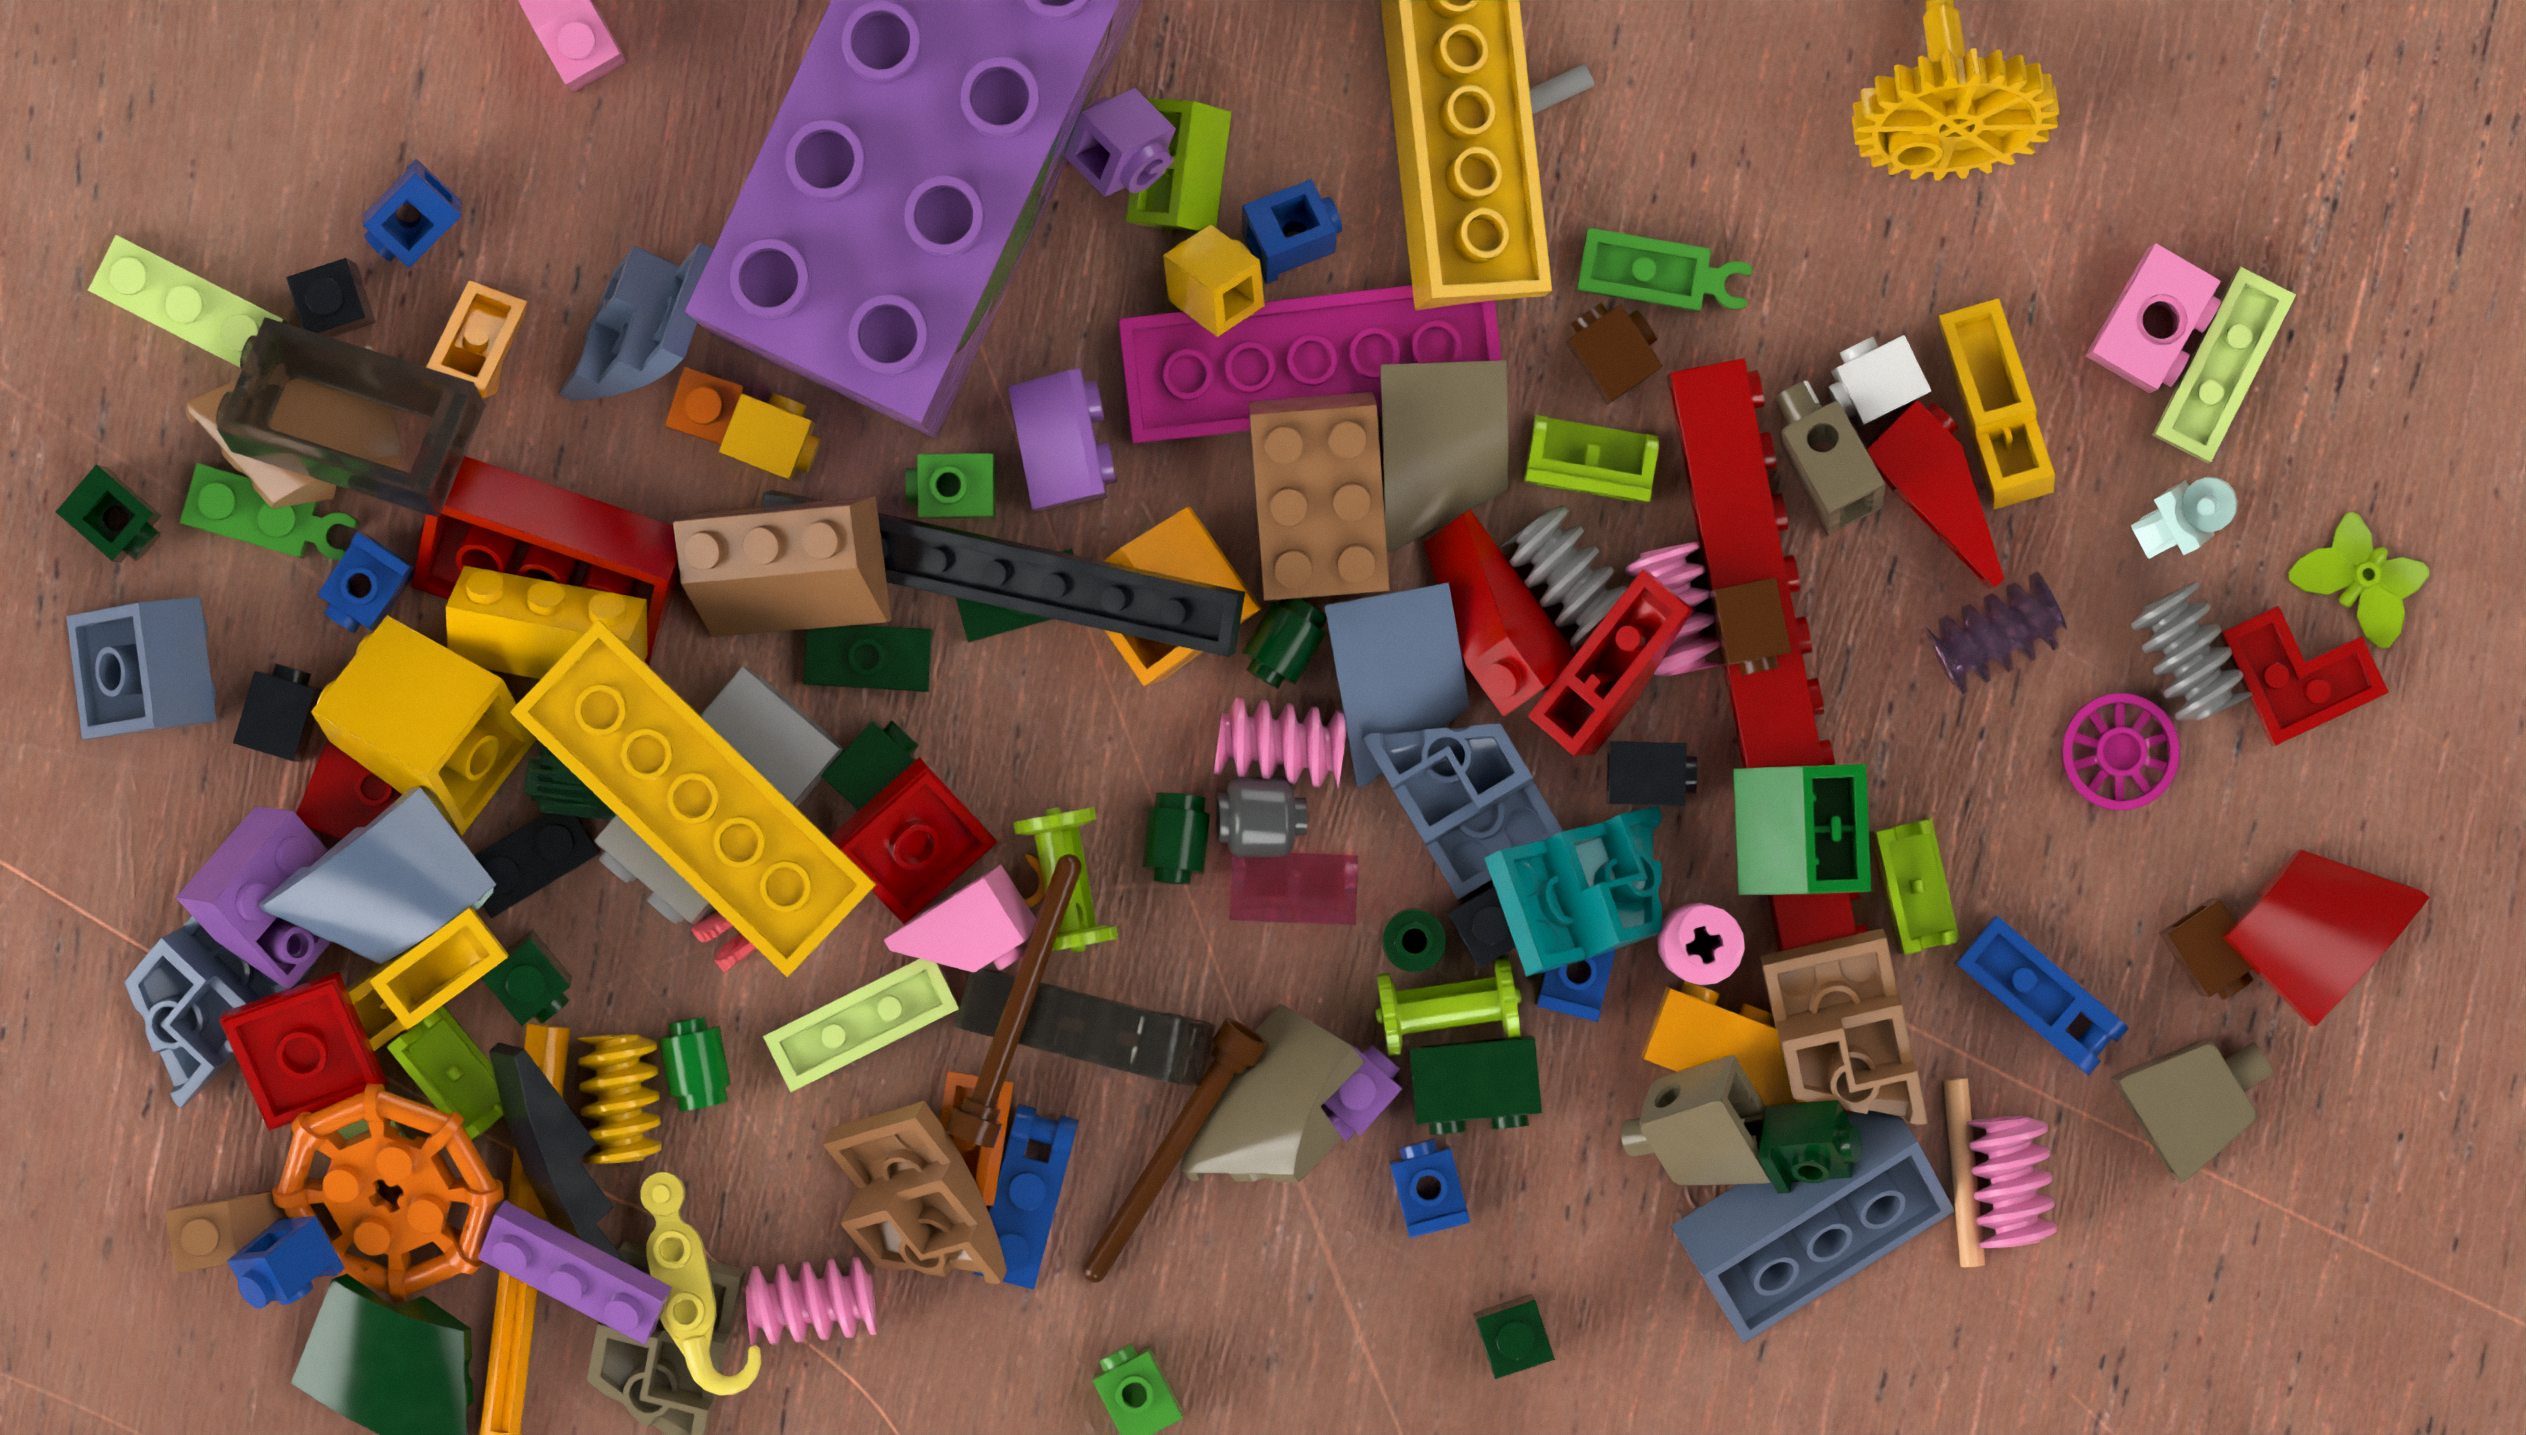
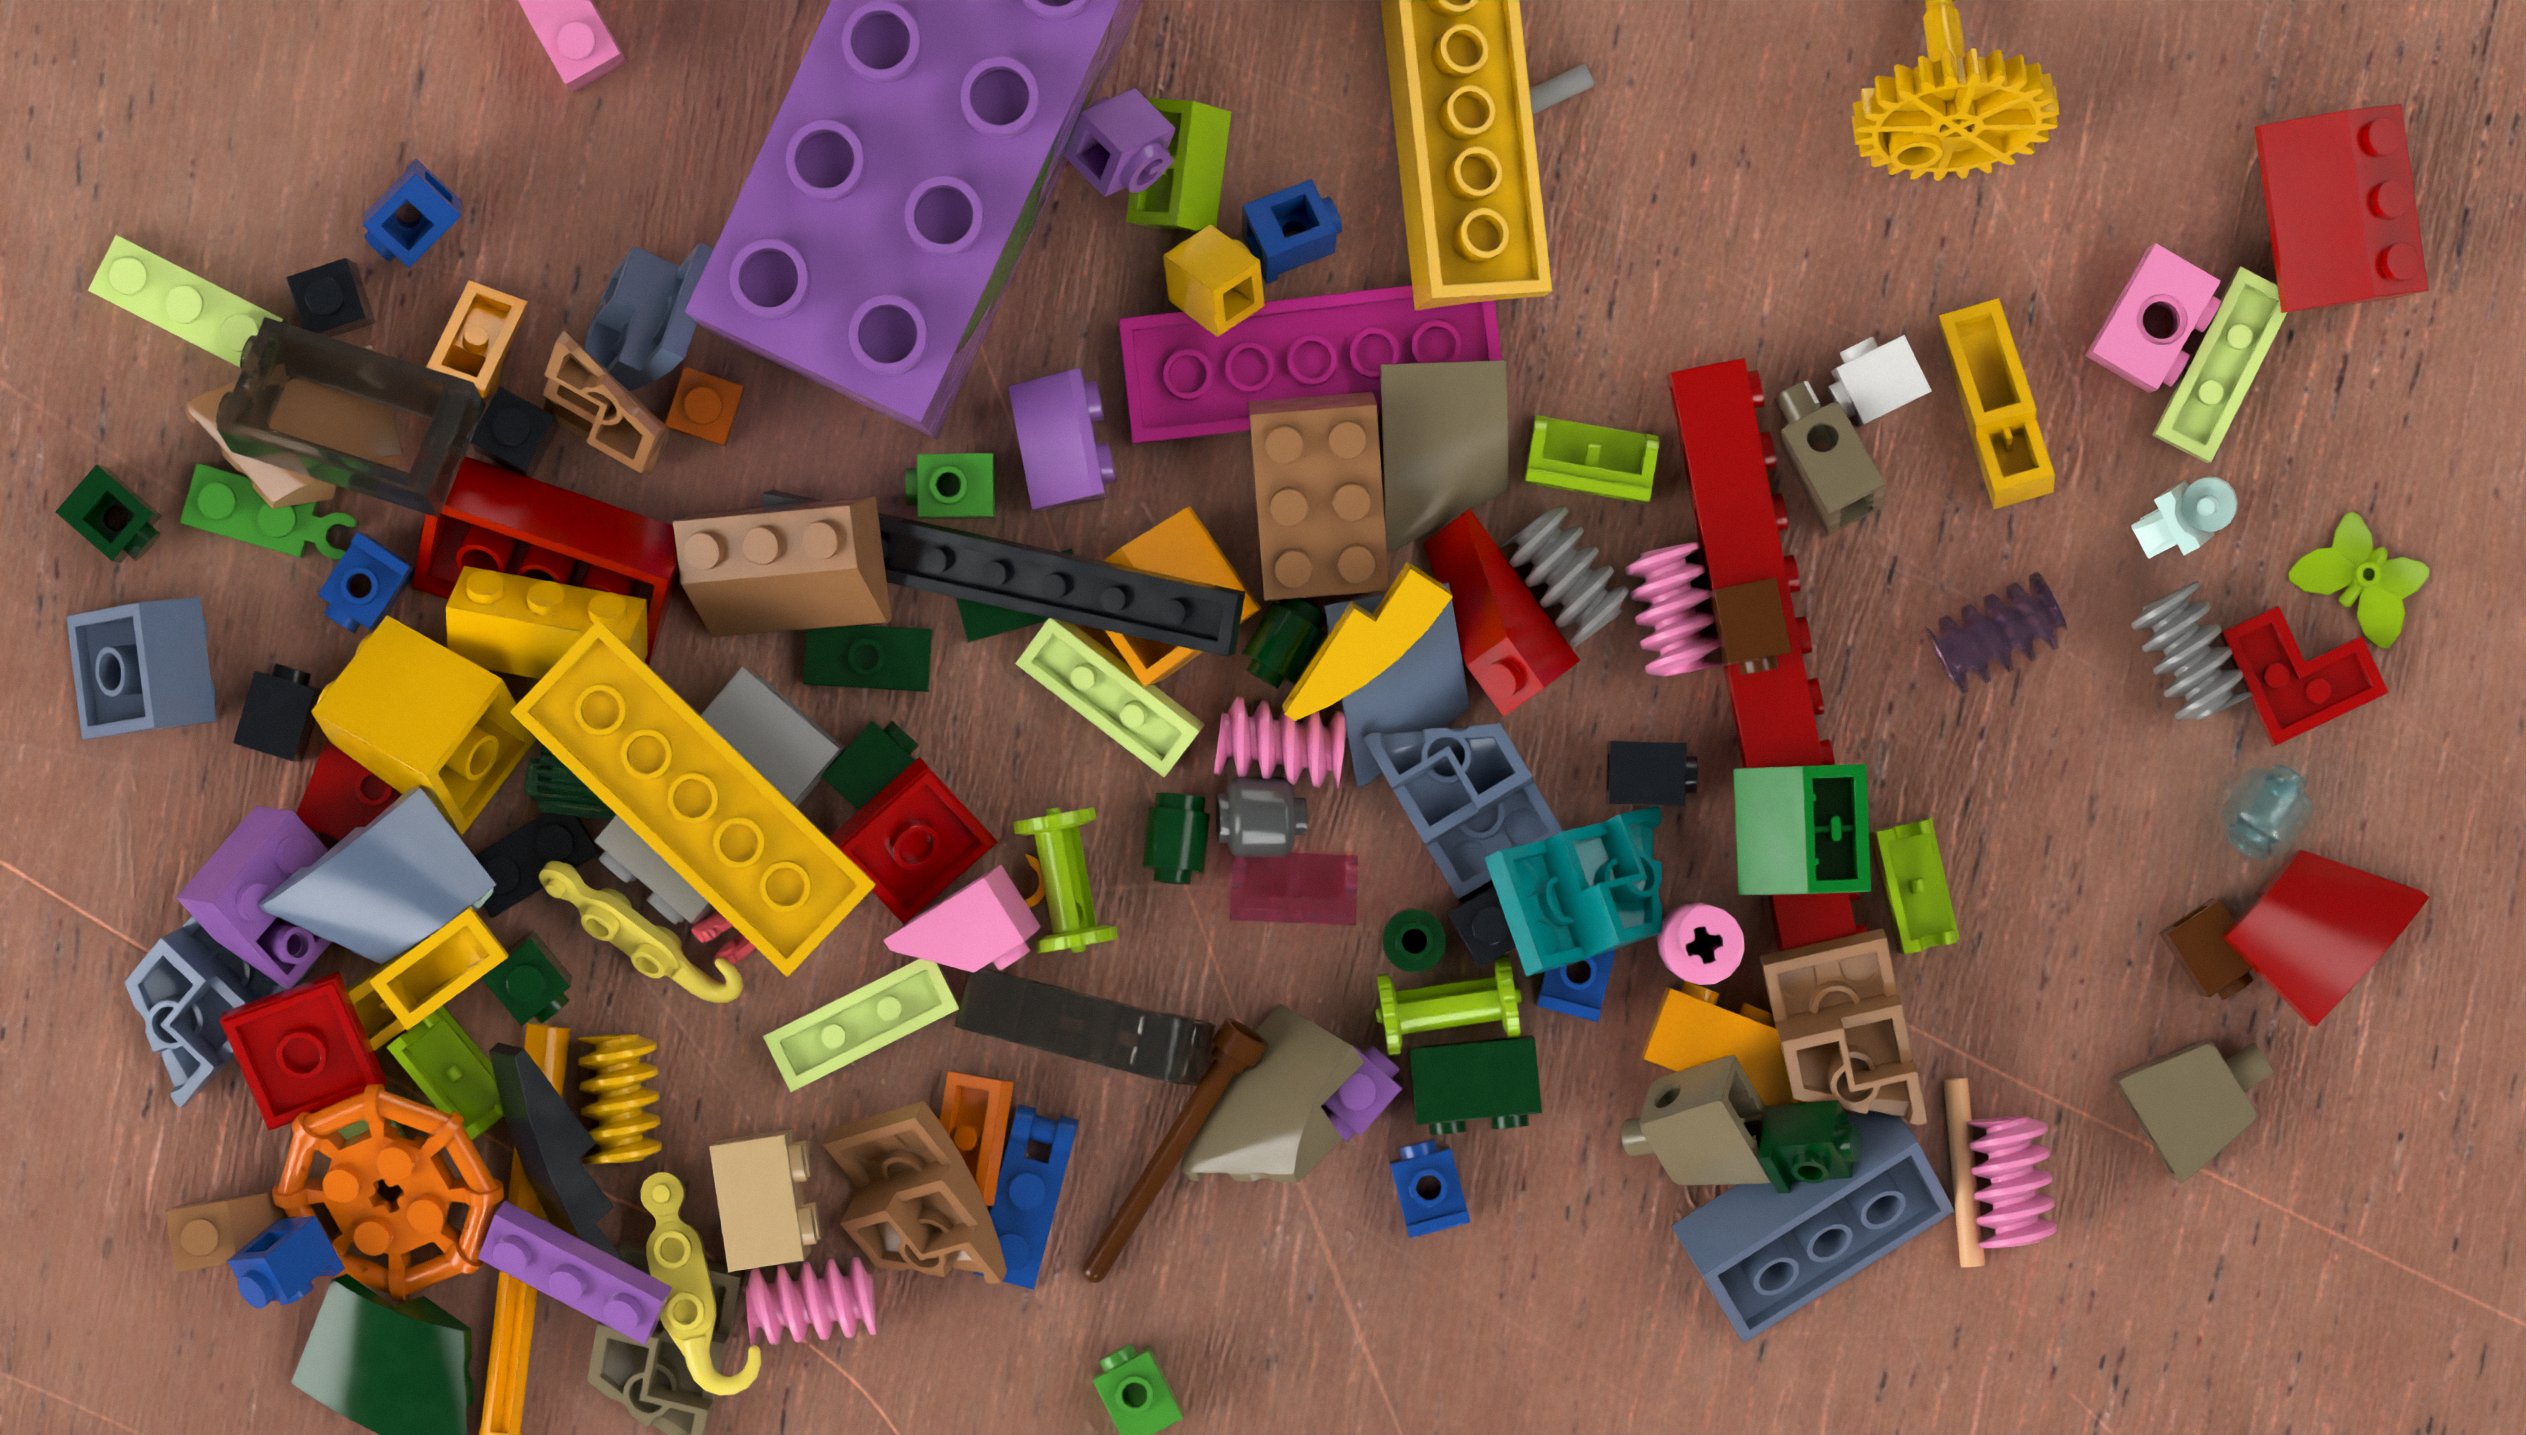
(514, 432): none -> black brick
(601, 408): none -> medium nougat slope
(651, 947): none -> light yellow piece
(695, 1064): green brick -> none
(764, 1199): none -> tan brick
(771, 436): yellow brick -> none
(978, 1116): reddish brown piece -> none
(1110, 694): none -> yellowish green plate
(1368, 642): none -> yellow slope
(1513, 1336): dark green brick -> none
(1612, 667): red slope -> none
(1614, 349): reddish brown brick -> none
(1655, 271): bright green plate -> none
(1932, 477): red slope -> none
(2039, 993): blue plate -> none
(2120, 751): dark pink wheel -> none
(2267, 812): none -> clear light blue head
(2341, 208): none -> red slope

